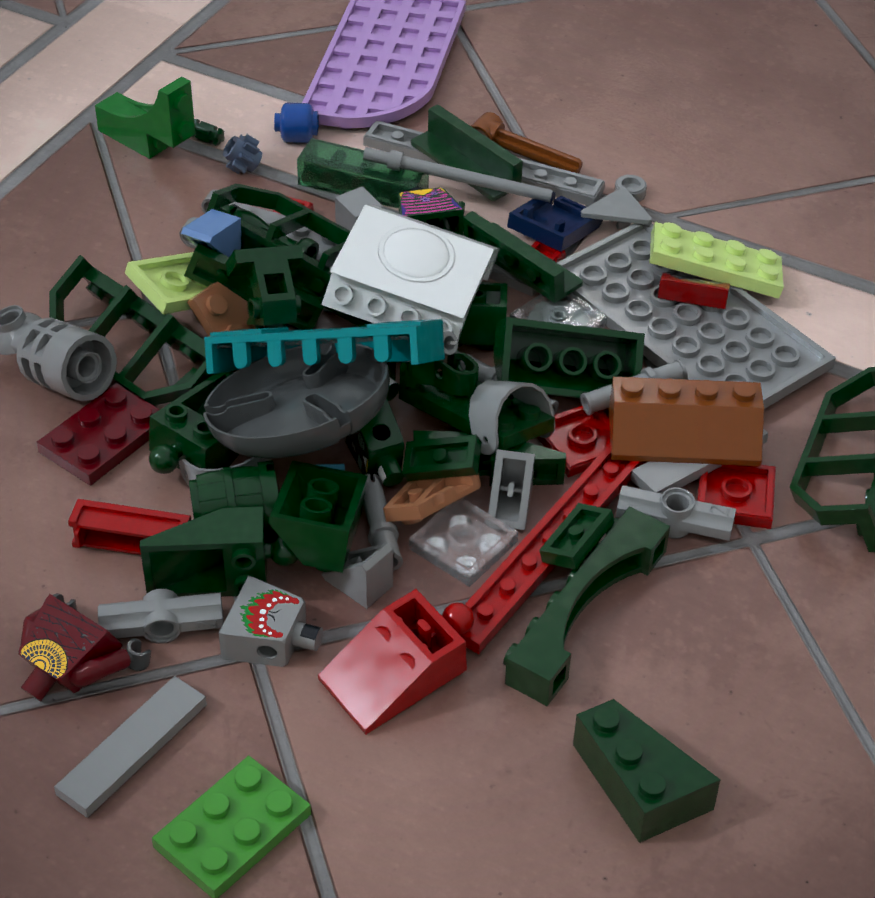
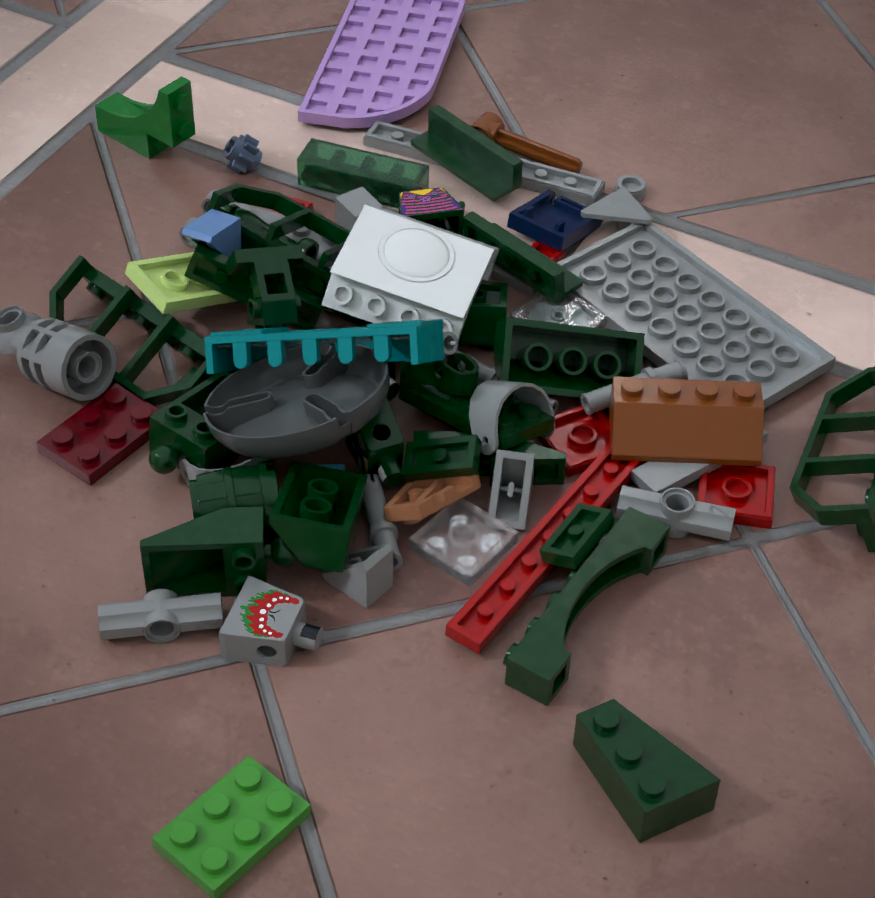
(72, 649): dark red torso -> none
(118, 526): red container -> none
(130, 746): light grey tile -> none
(208, 132): dark green piece -> none
(220, 309): nougat wing -> none
(297, 122): blue head -> none
(396, 160): light grey bar -> none
(398, 659): slope -> none
(693, 291): red slope -> none
(716, 259): yellowish green plate -> none

